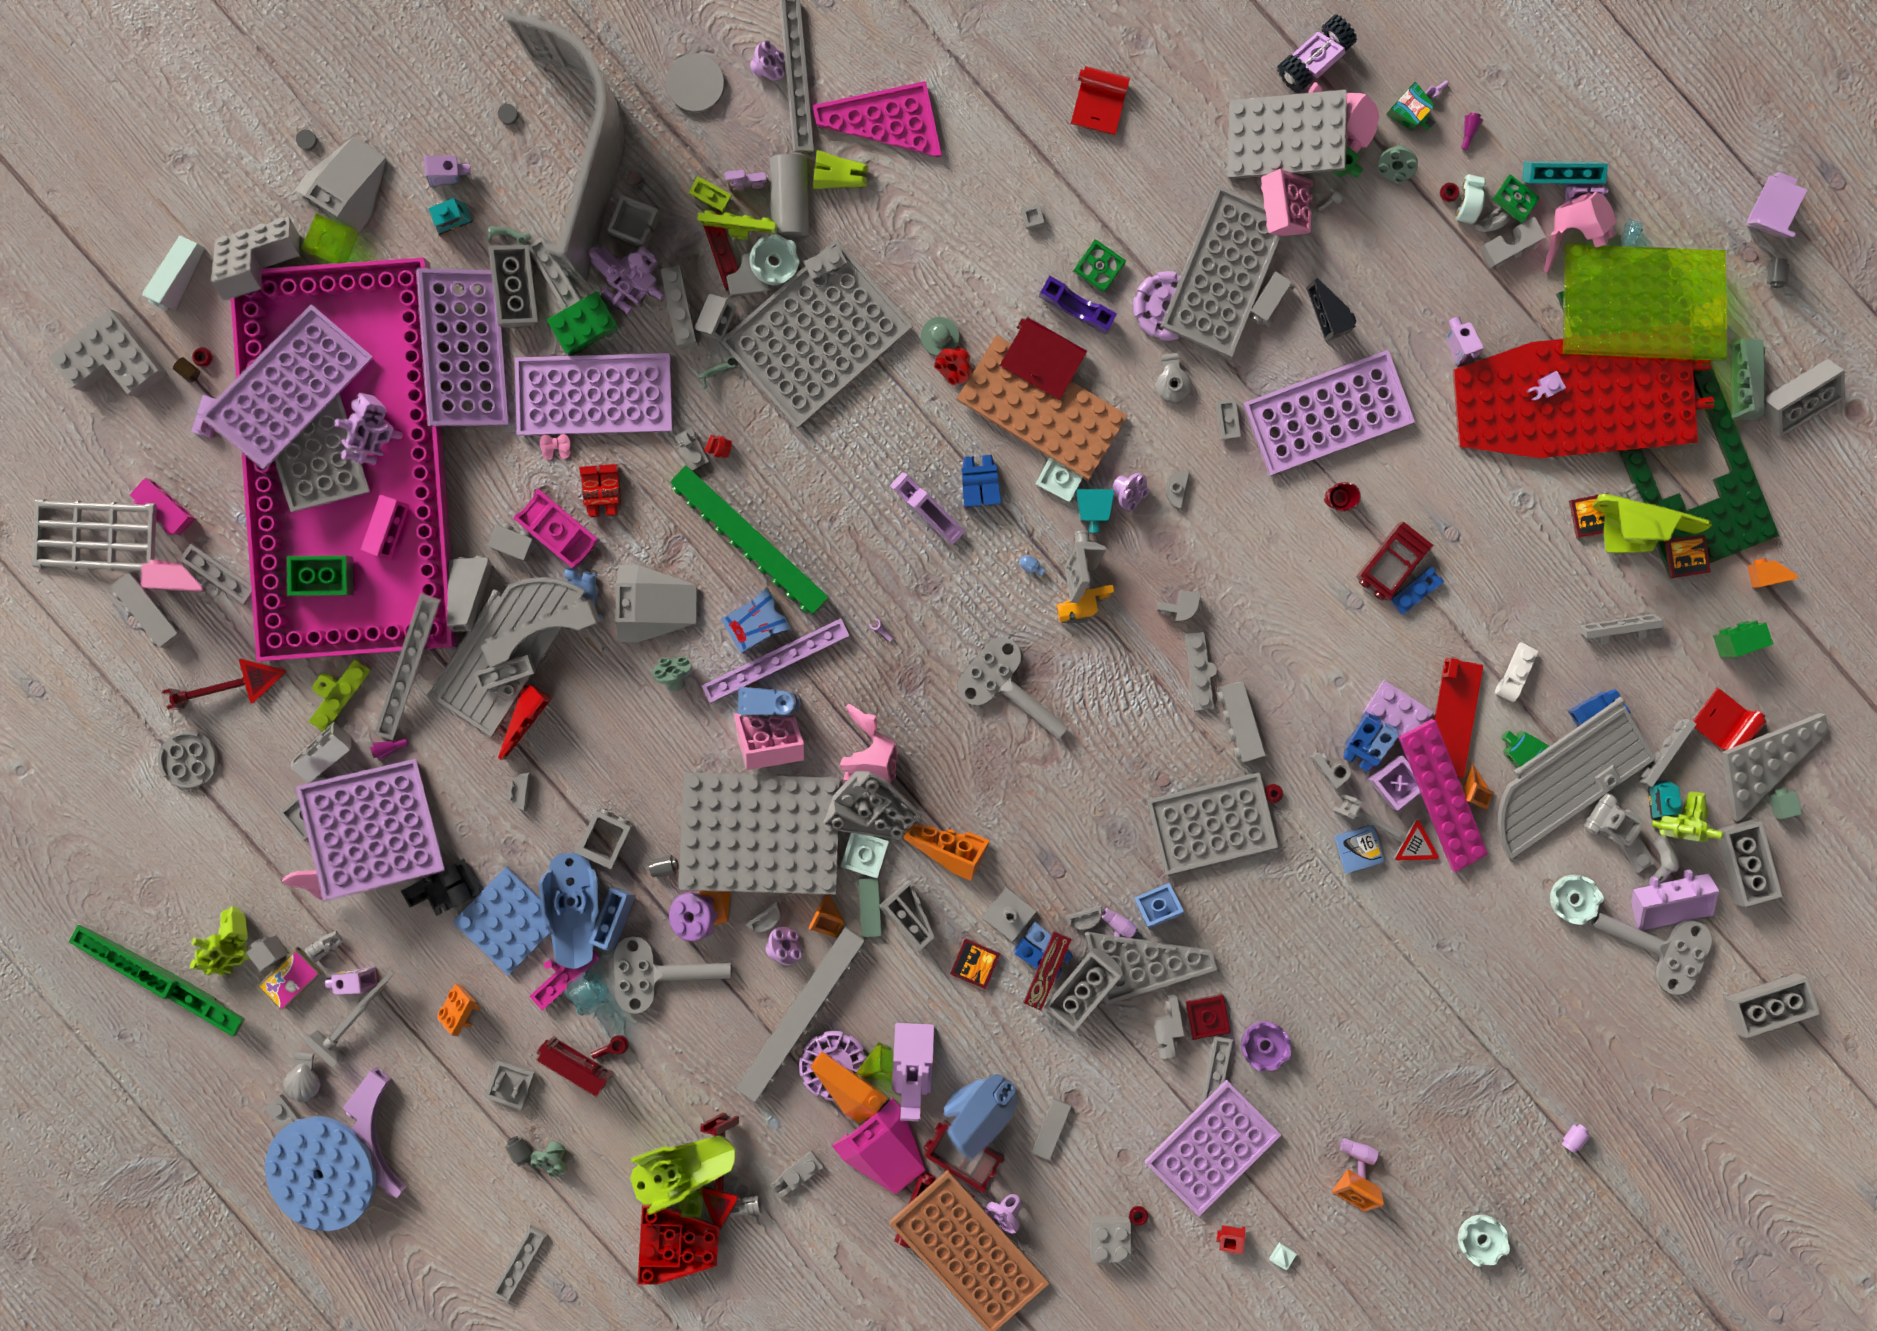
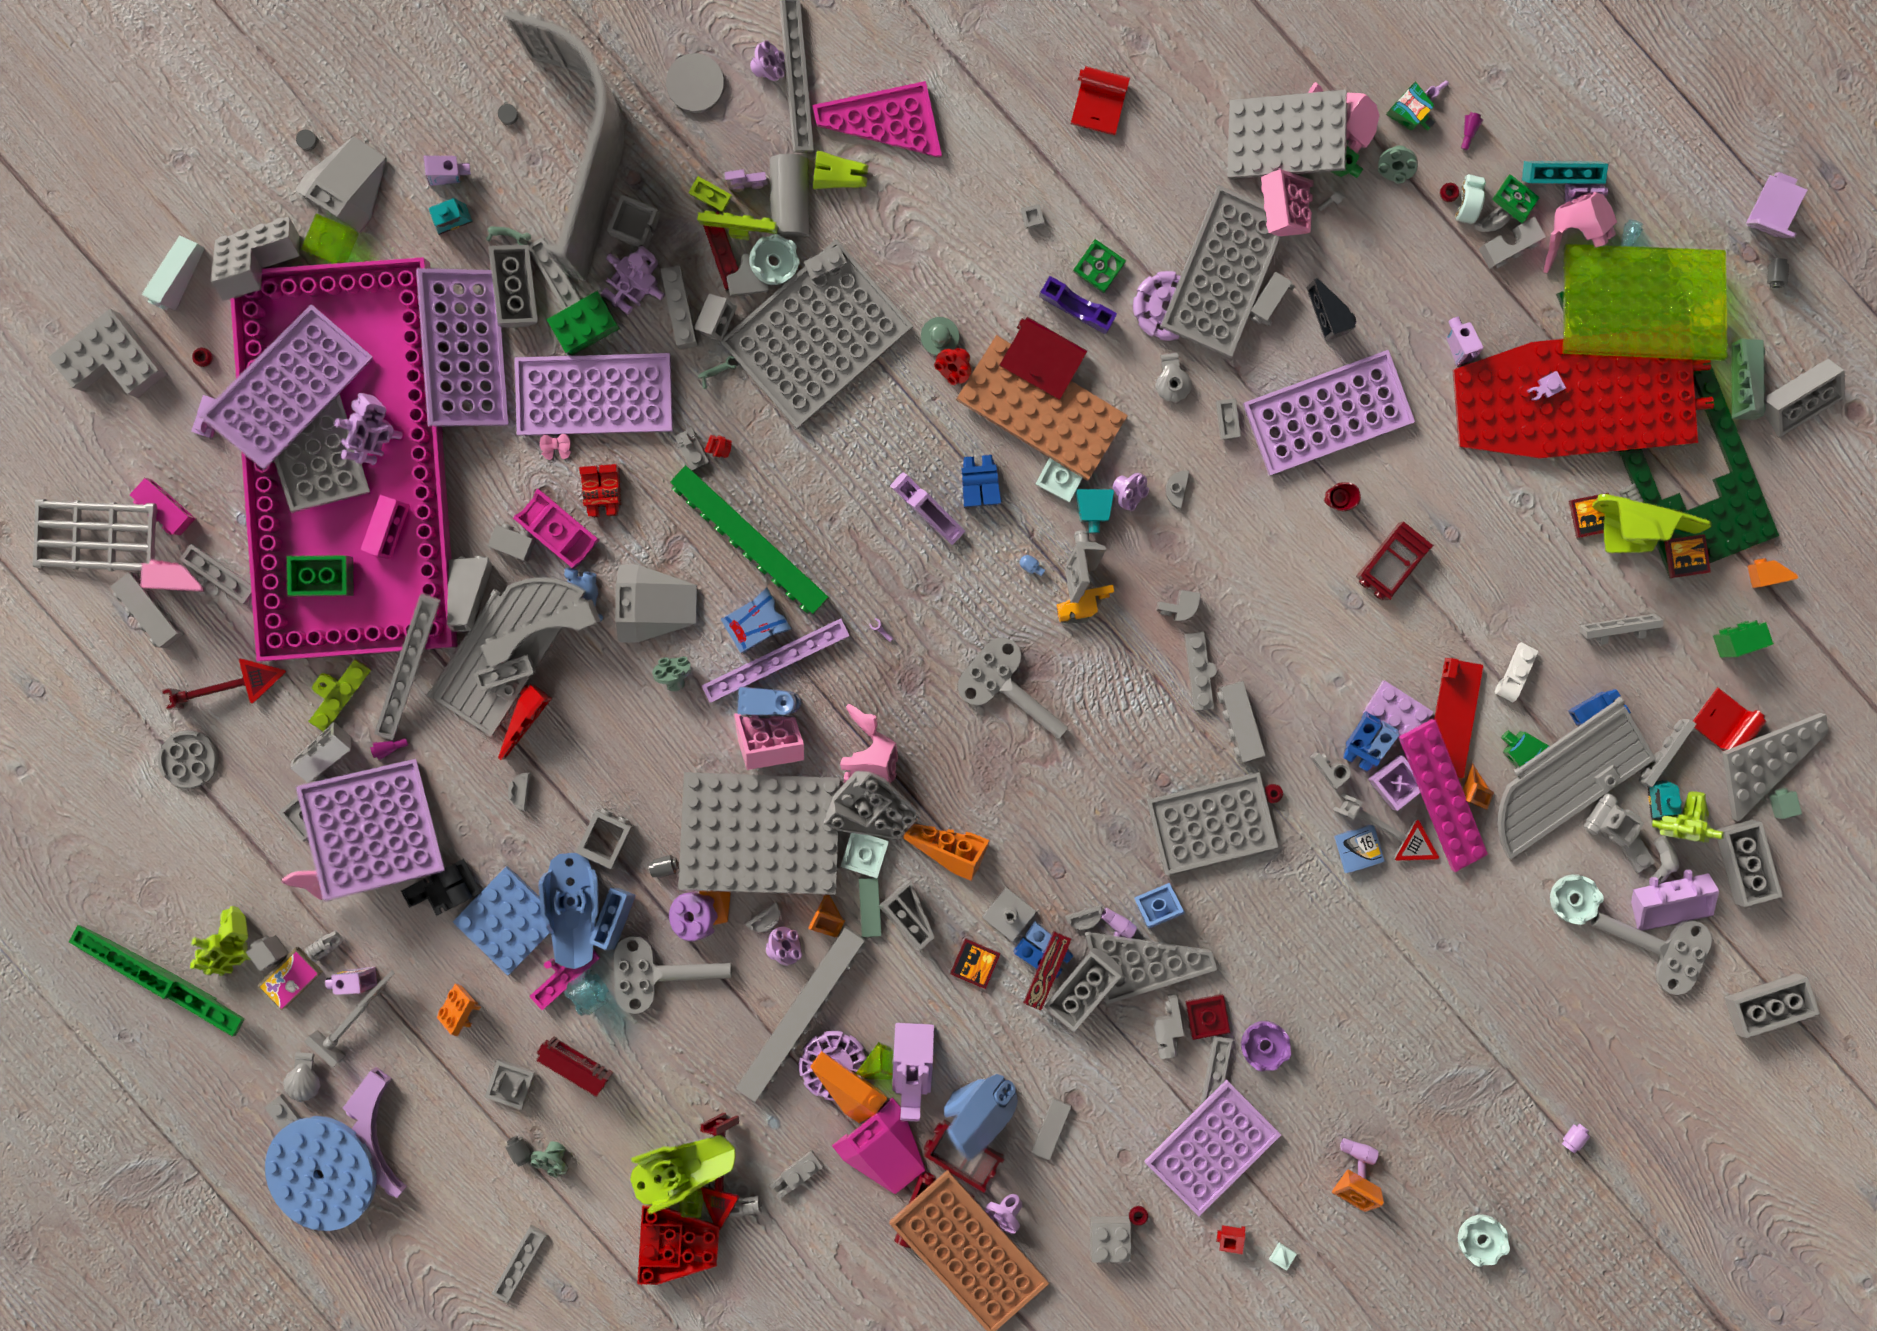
(186, 369): dark brown piece -> none
(606, 263): lavender hinge -> none
(617, 1045): dark red plate -> none
(1317, 53): plate -> none
(1416, 591): blue plate -> none

